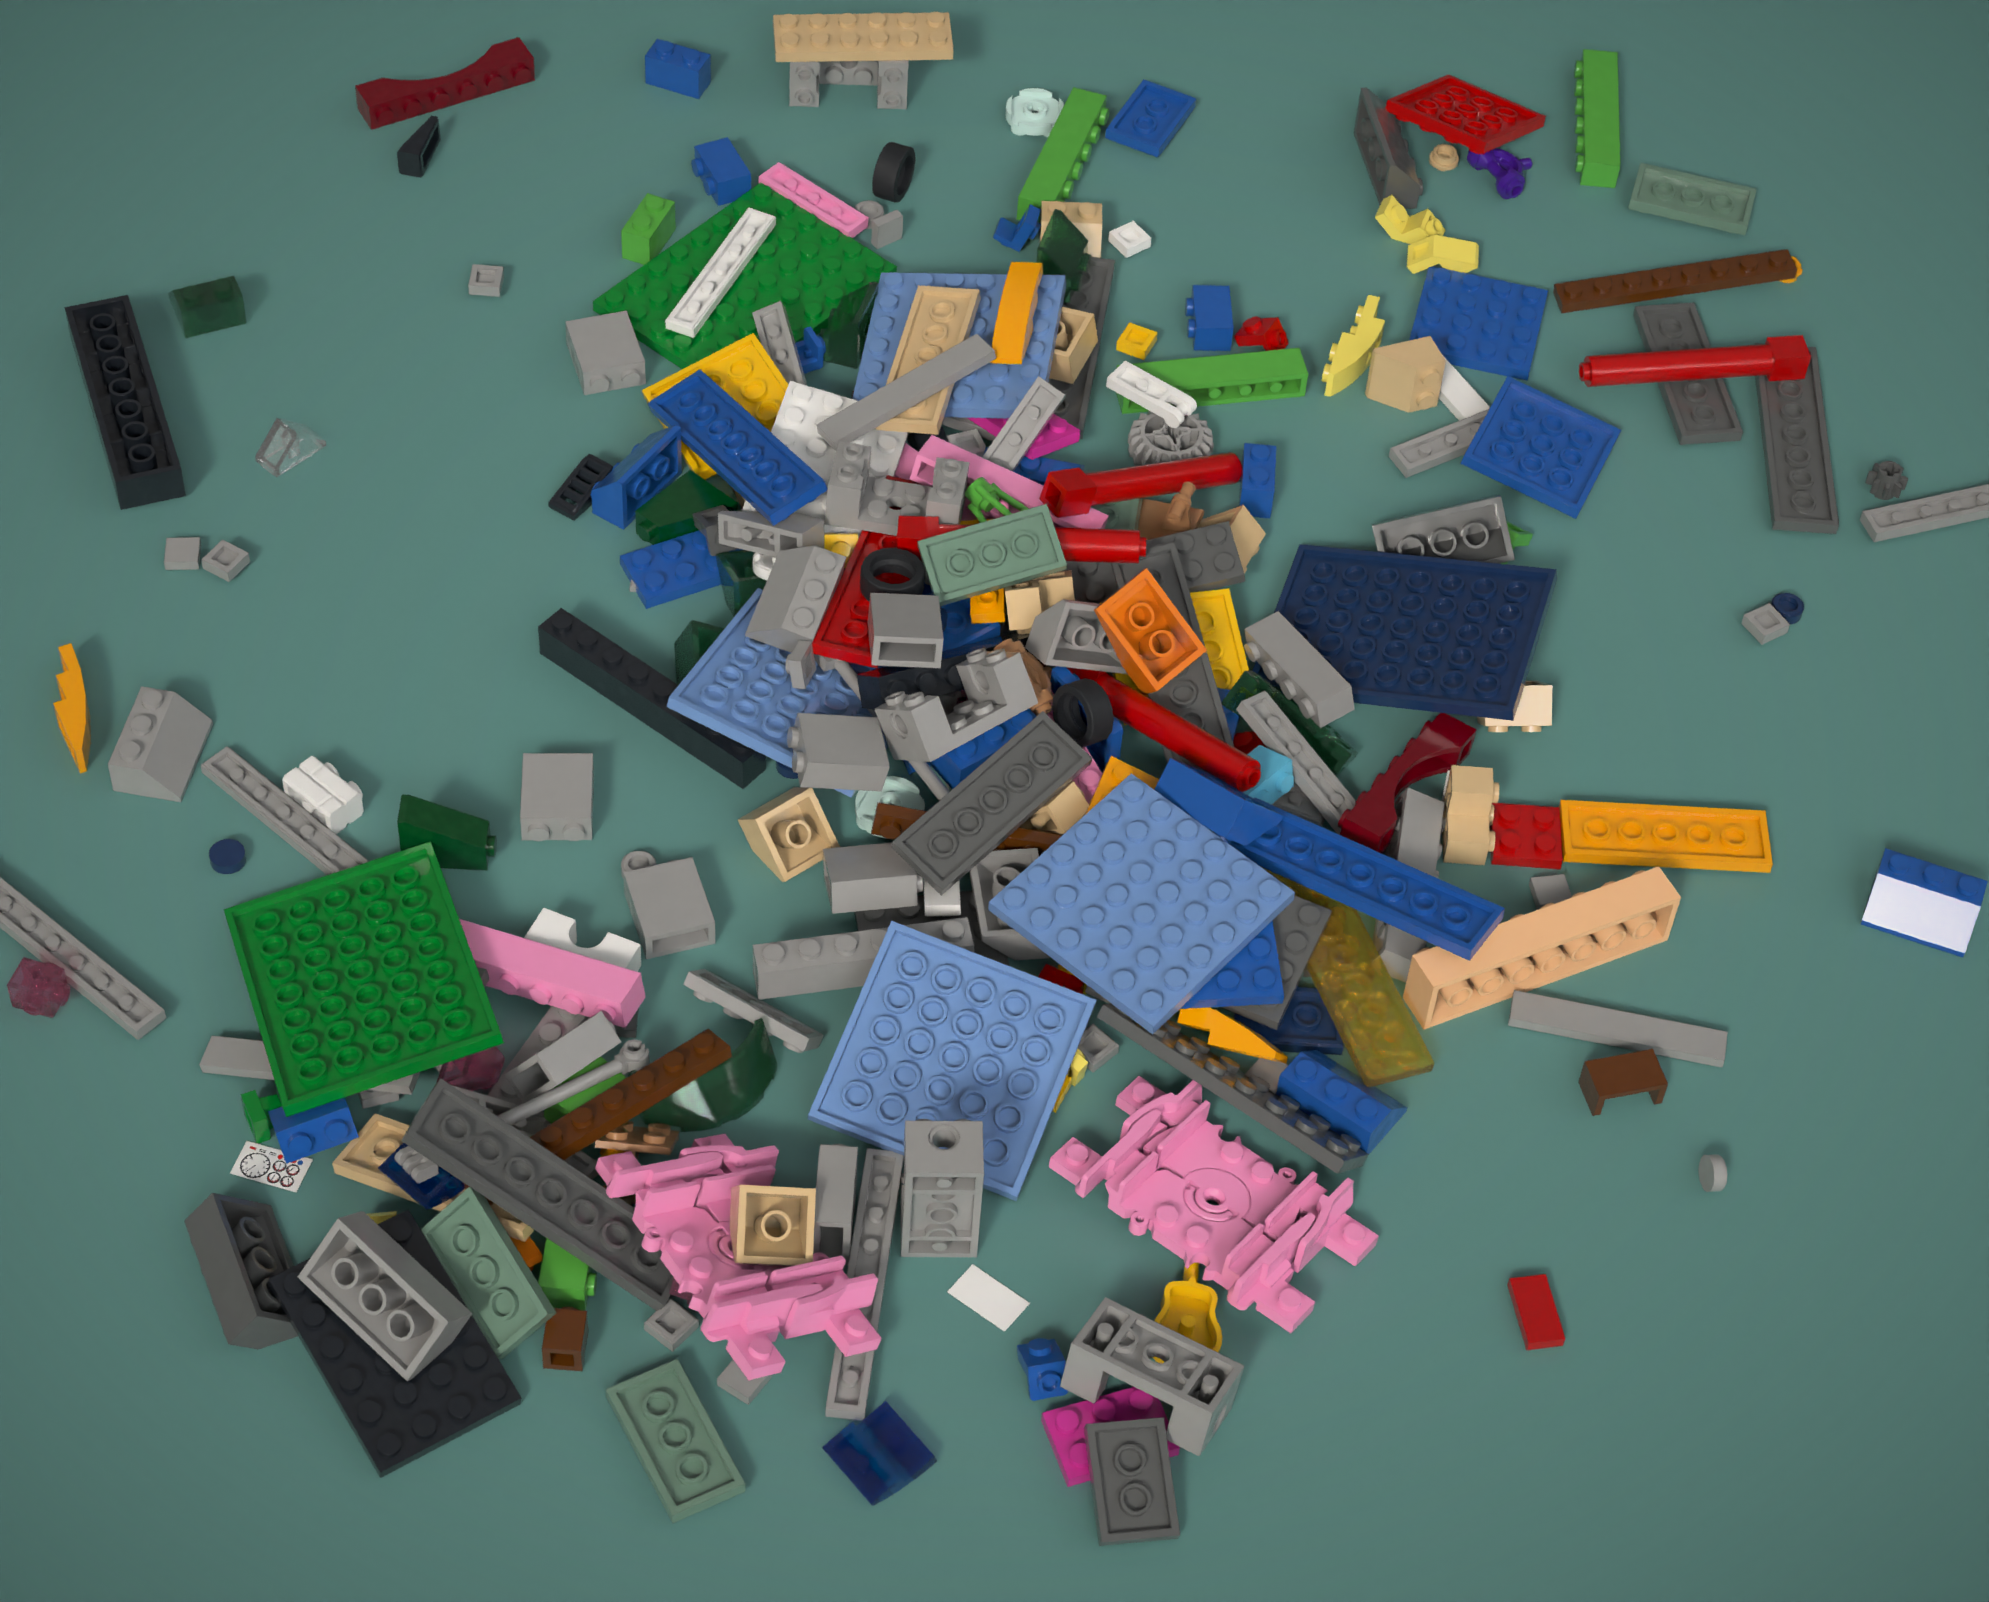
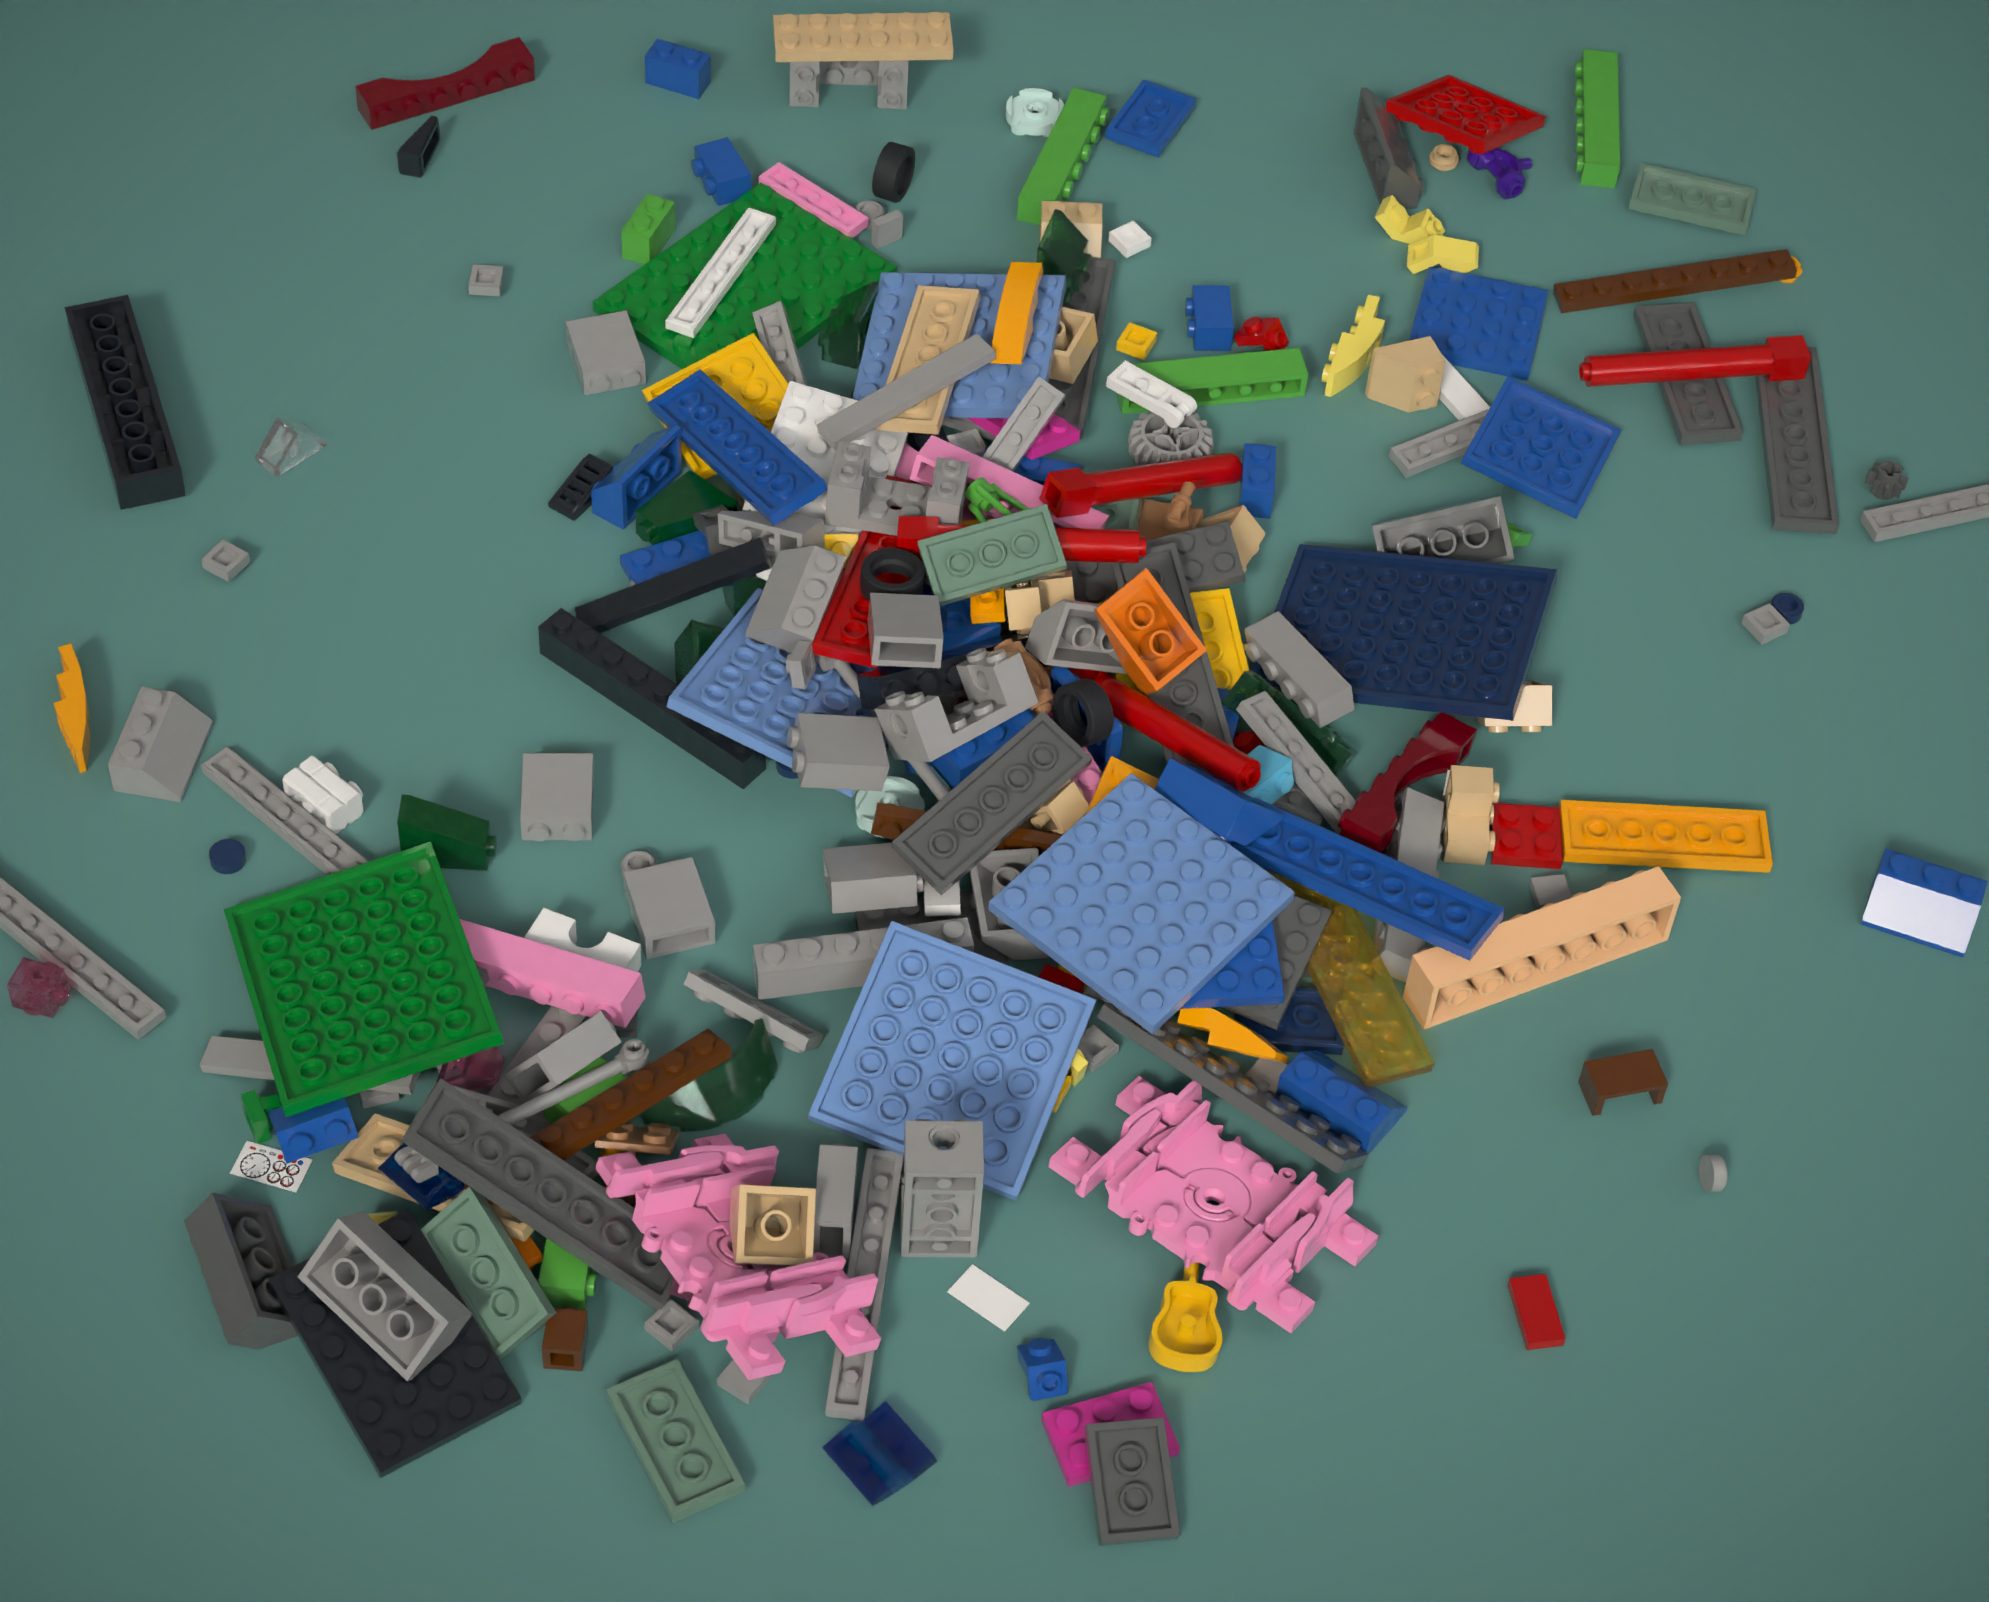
(182, 553): light grey tile -> none
(208, 306): clear green slope -> none
(675, 586): none -> black tile
(789, 832): tan slope -> none
(811, 351): blue bracket -> none
(1016, 235): blue bracket -> none
(1192, 1379): light grey plate -> none
(1618, 1028): light grey tile -> none

